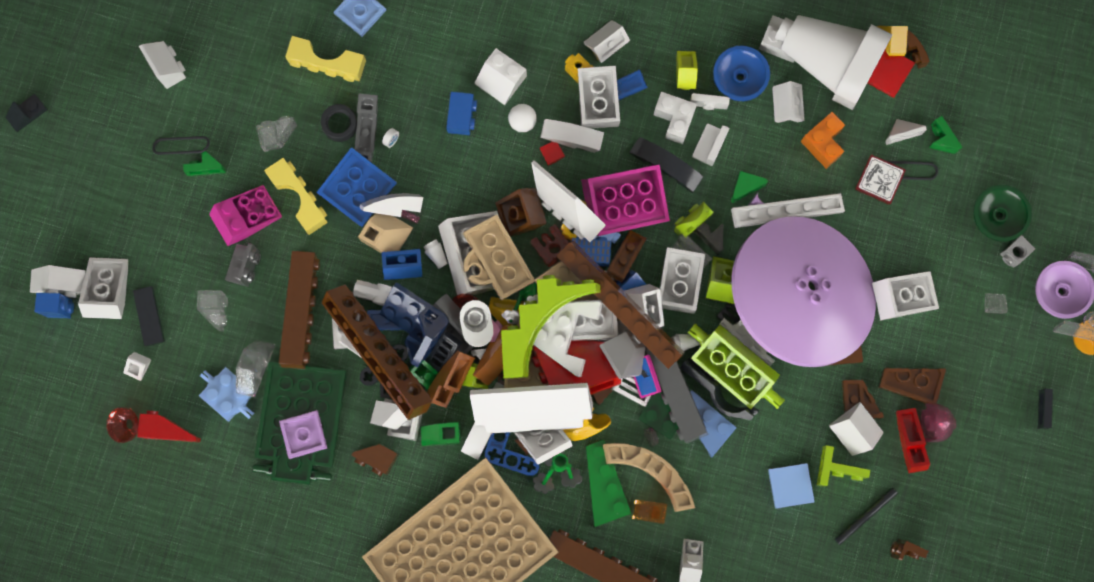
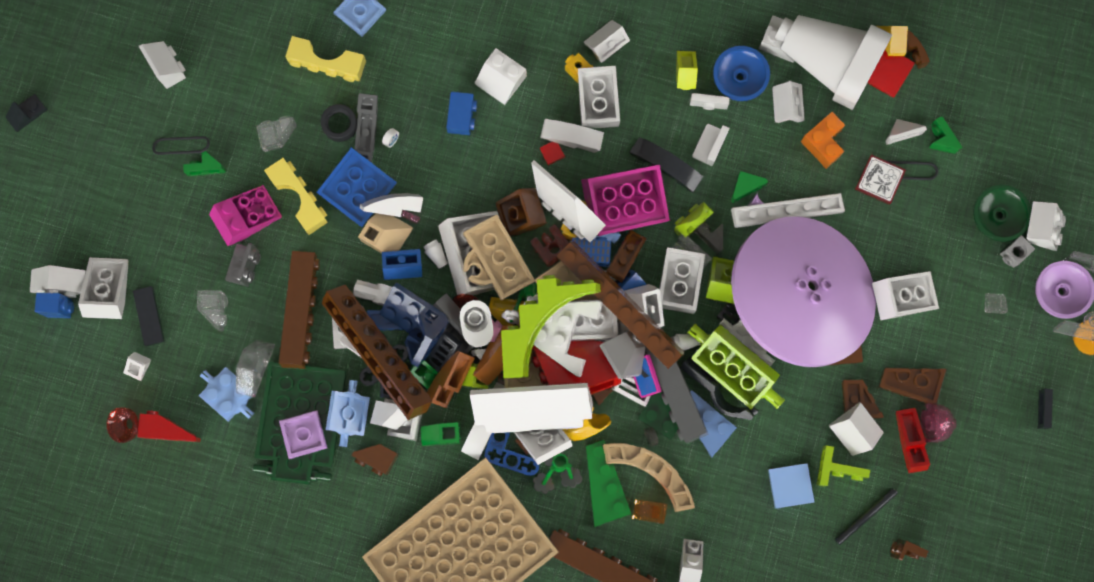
(347, 413): none -> light blue plate
(522, 118): white hair -> none
(630, 84): blue plate -> none
(678, 112): white brick -> none
(1046, 225): none -> white slope

